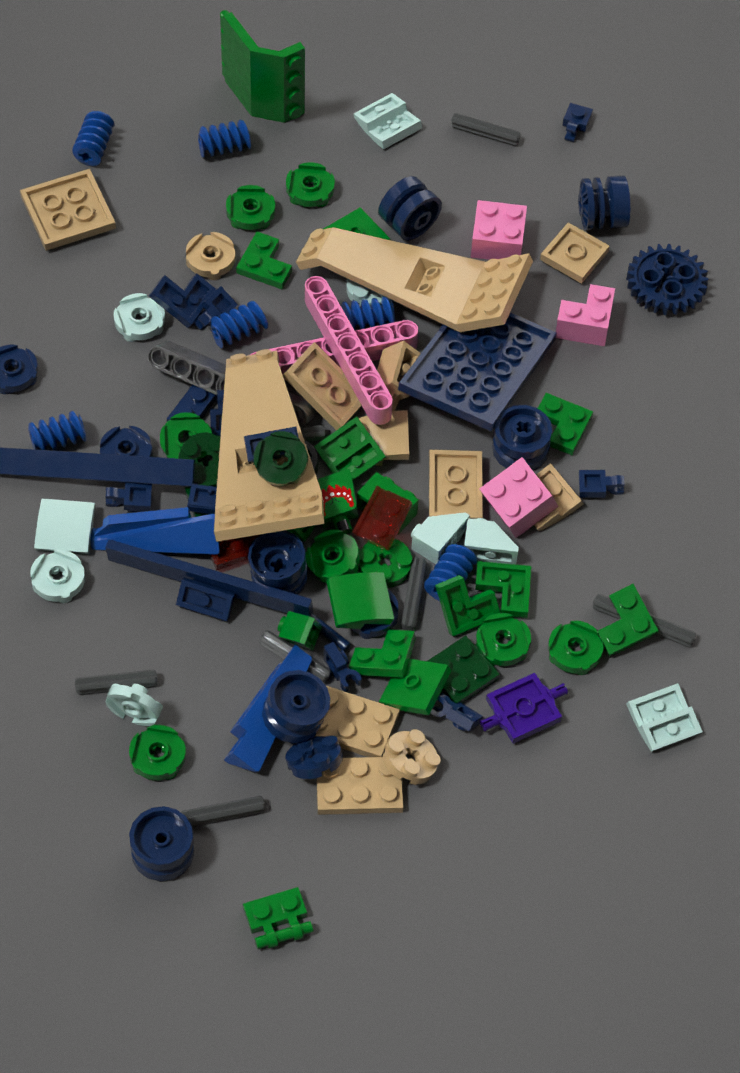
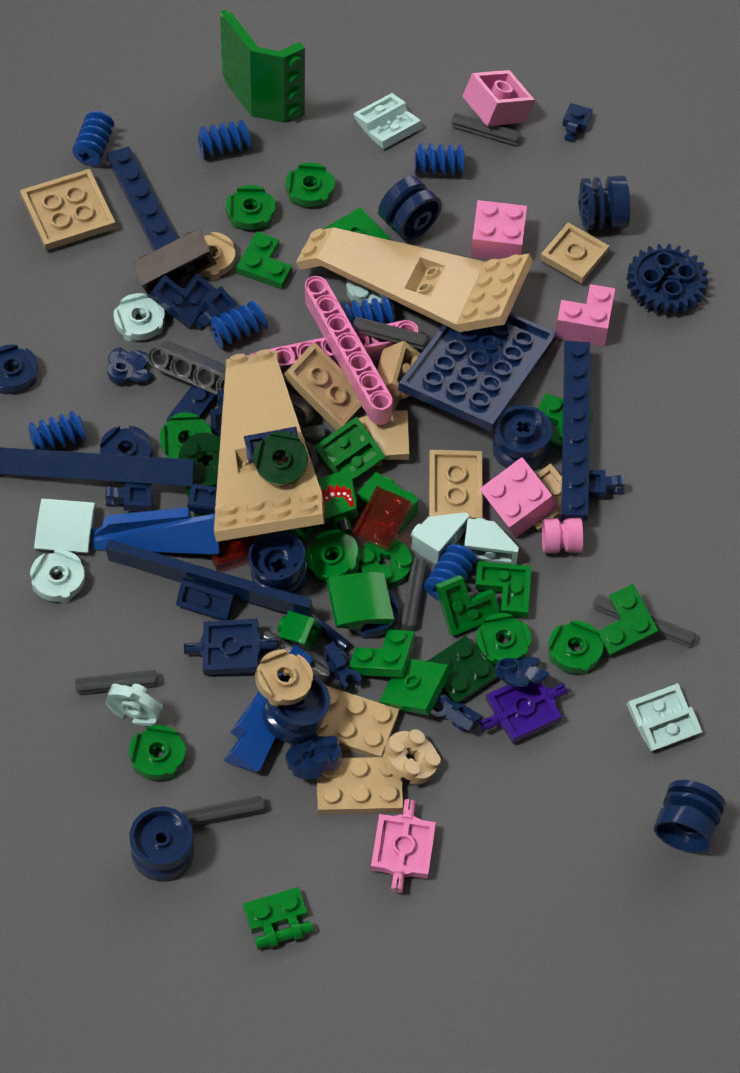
(128, 366): none -> dark blue plate
(141, 198): none -> dark blue plate
(175, 260): none -> brick
(230, 646): none -> dark blue plate
(282, 692): none -> tan plate
(389, 332): none -> dark grey axle
(403, 846): none -> bright pink plate
(439, 159): none -> blue piece
(498, 98): none -> bright pink brick
(520, 672): none -> dark blue plate
(565, 535): none -> bright pink wheel
(575, 431): none -> dark blue plate
(689, 816): none -> dark blue wheel

